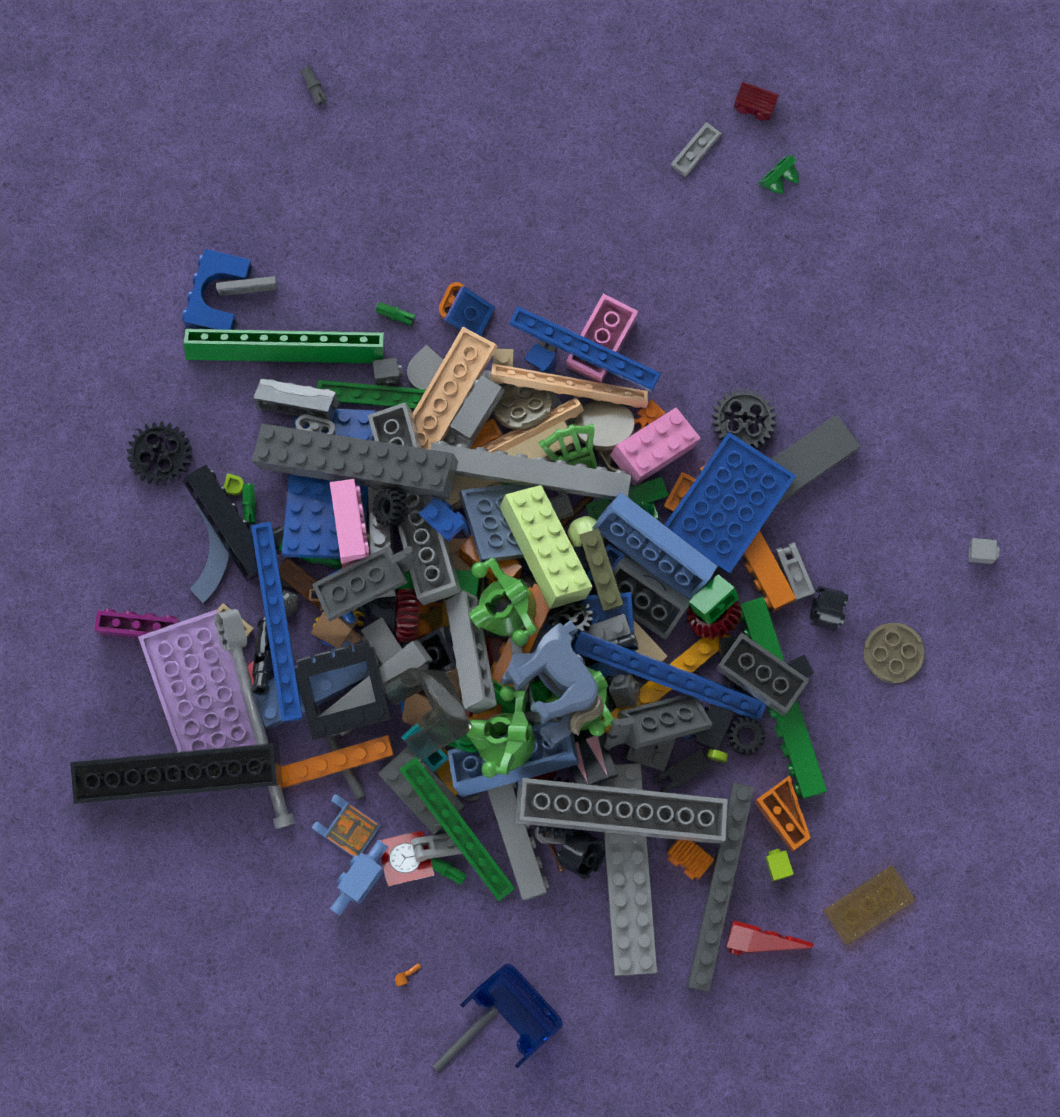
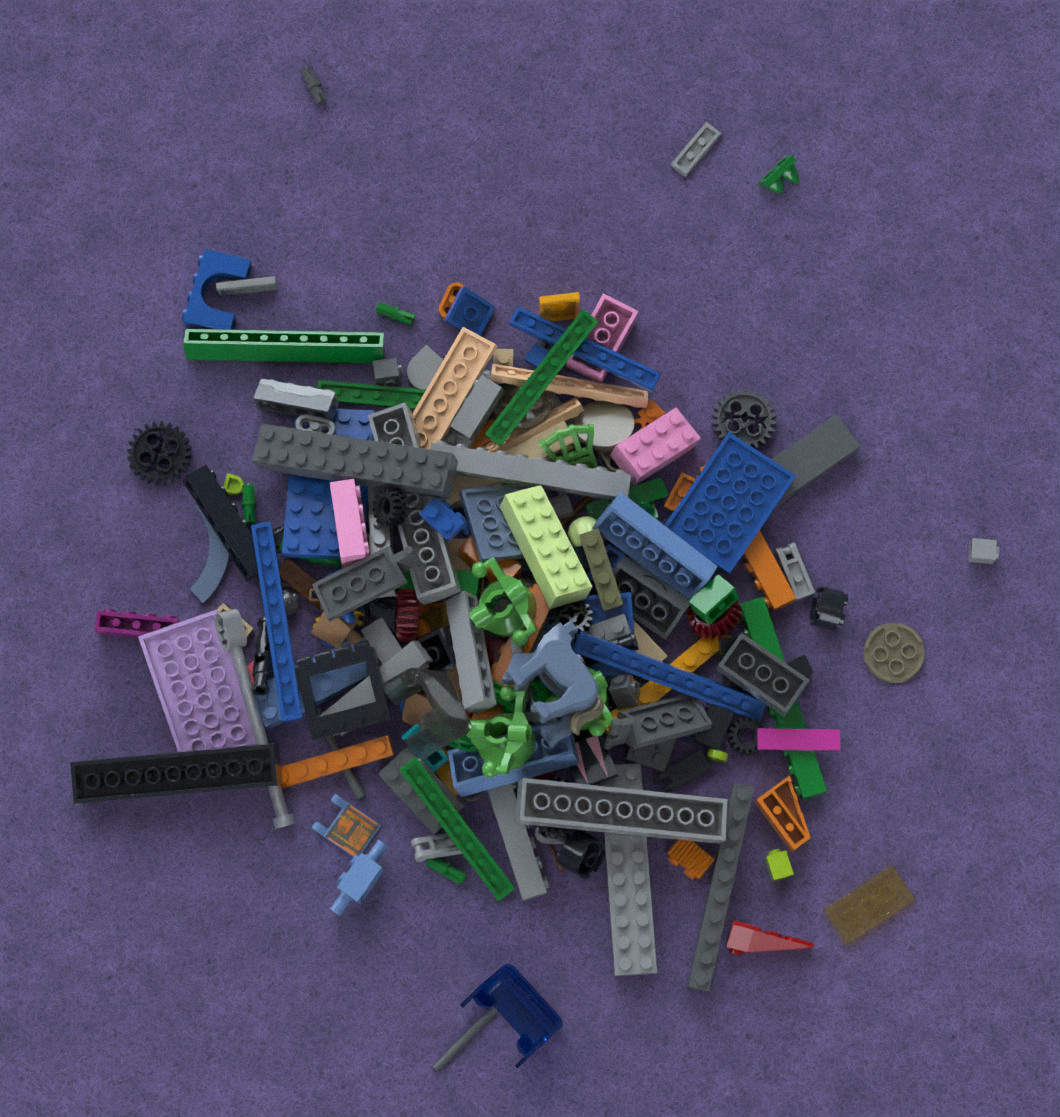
(400, 862): sticker -> none
(401, 978): orange hand -> none
(541, 378): none -> green plate
(559, 306): none -> light orange tile
(755, 101): dark red brick -> none
(798, 739): none -> dark pink tile

